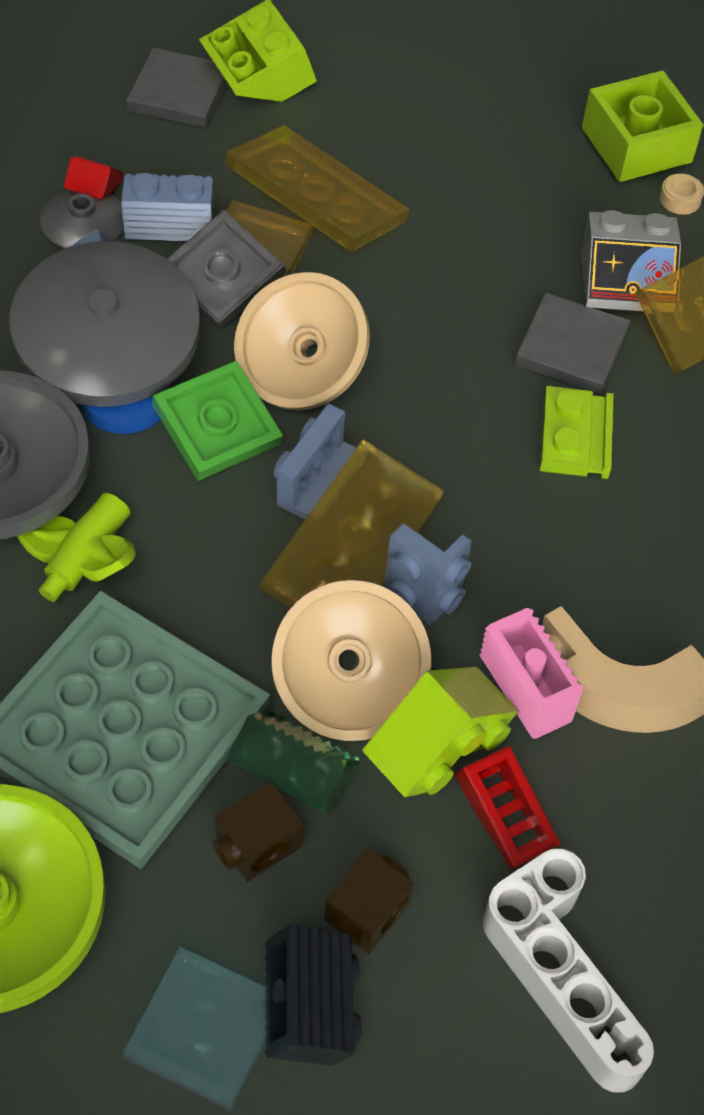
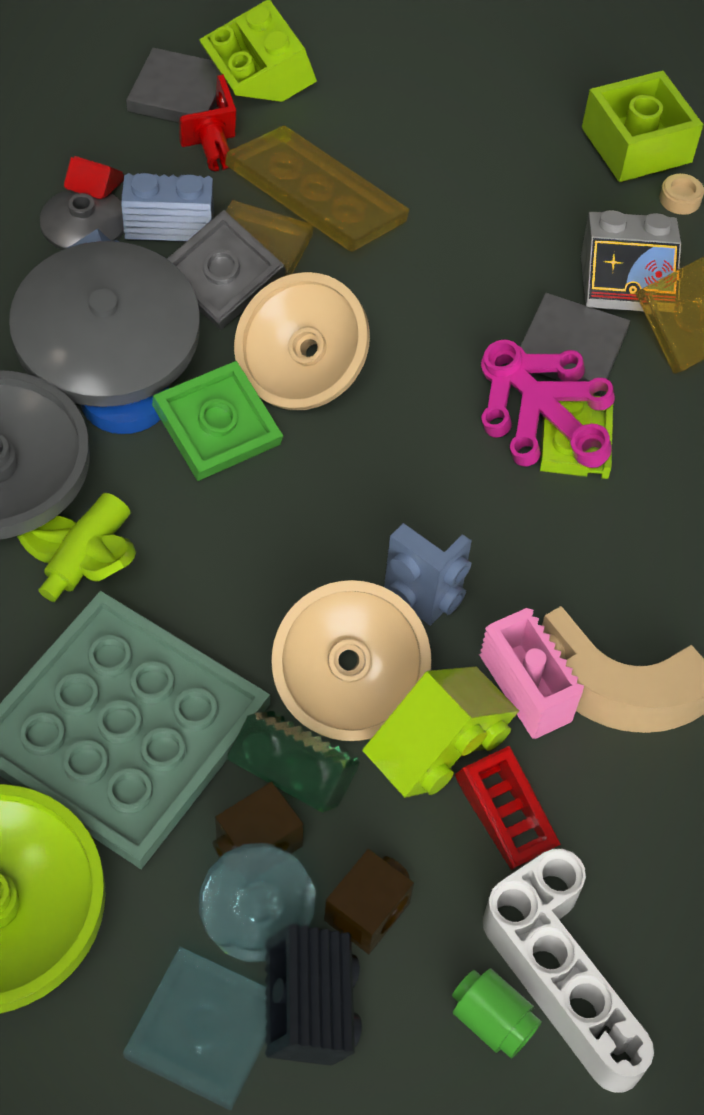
(211, 127): none -> red bracket
(253, 897): none -> clear light blue tile
(313, 462): sand blue bracket -> none
(352, 526): clear yellow tile -> none
(495, 1012): none -> bright green brick
(543, 398): none -> dark pink plant

